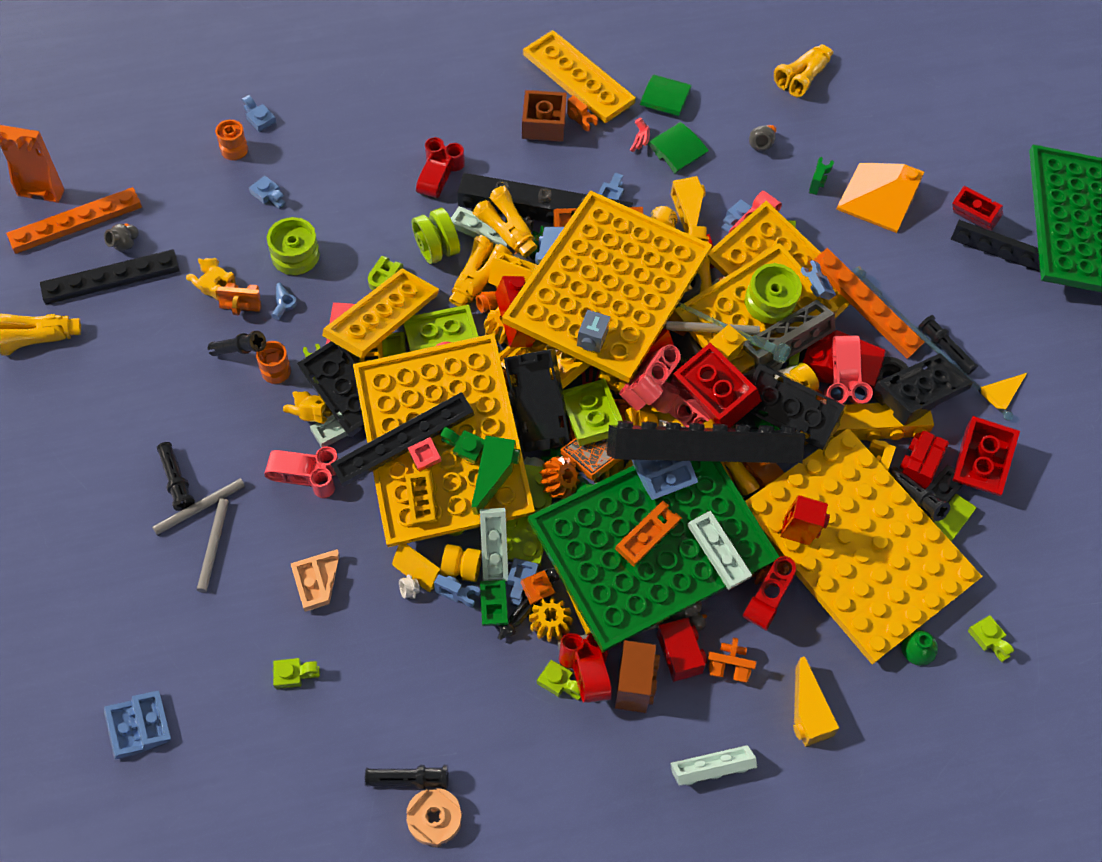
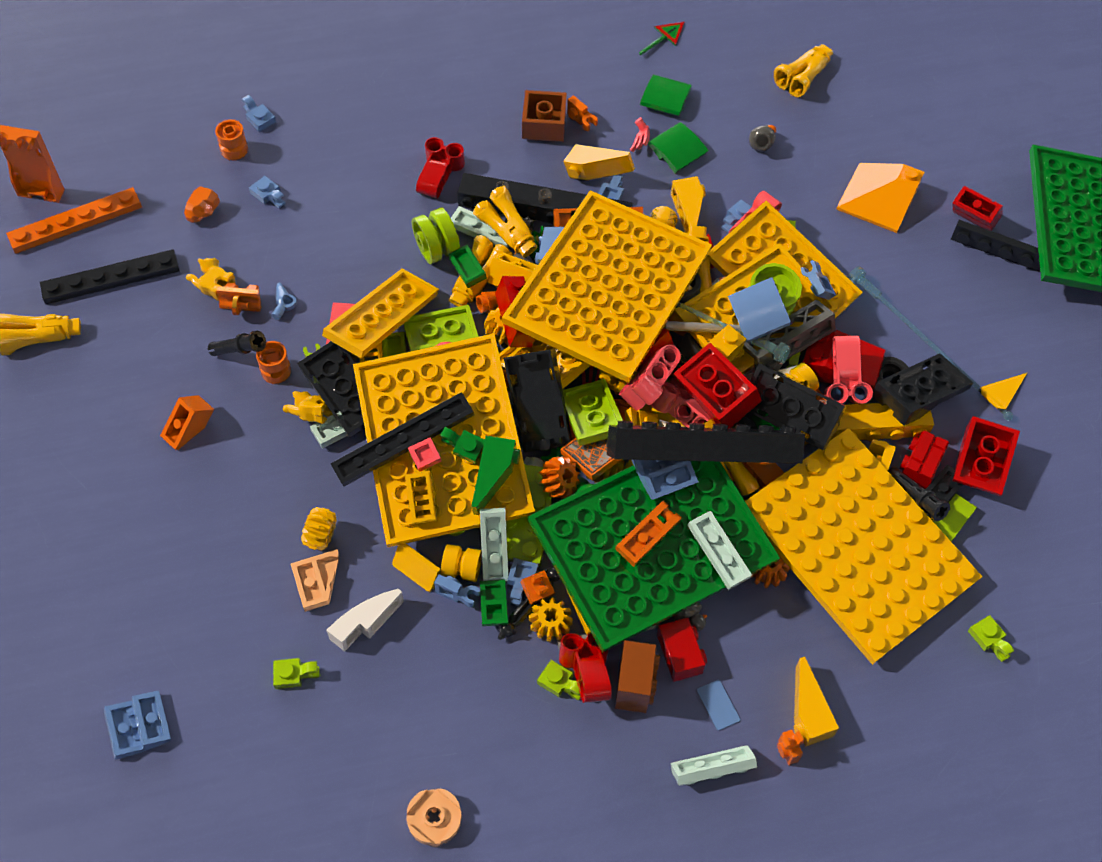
(121, 236): dark grey animal -> none
(176, 485): black pin -> none
(186, 420): none -> orange slope
(198, 506): light grey bar -> none
(201, 204): none -> orange rock
(212, 545): light grey bar -> none
(293, 246): lime wheel -> none
(304, 469): coral piece -> none
(319, 528): none -> yellow gear
(364, 618): none -> white slope
(379, 274): lime plate -> none
(409, 587): white plate -> none
(419, 777): black pin -> none
(467, 266): none -> green tile
(579, 76): yellow plate -> none
(593, 331): sand blue brick -> none
(595, 162): none -> yellow slope
(669, 31): none -> piece
(718, 704): none -> medium blue sticker
(742, 666): orange hips -> none
(759, 310): none -> medium blue slope
(763, 609): red piece -> none
(789, 746): none -> orange plate
(805, 520): red brick -> none
(819, 178): green plate -> none
(869, 304): orange plate -> none
(920, 648): green brick -> none
(941, 337): black pin -> none

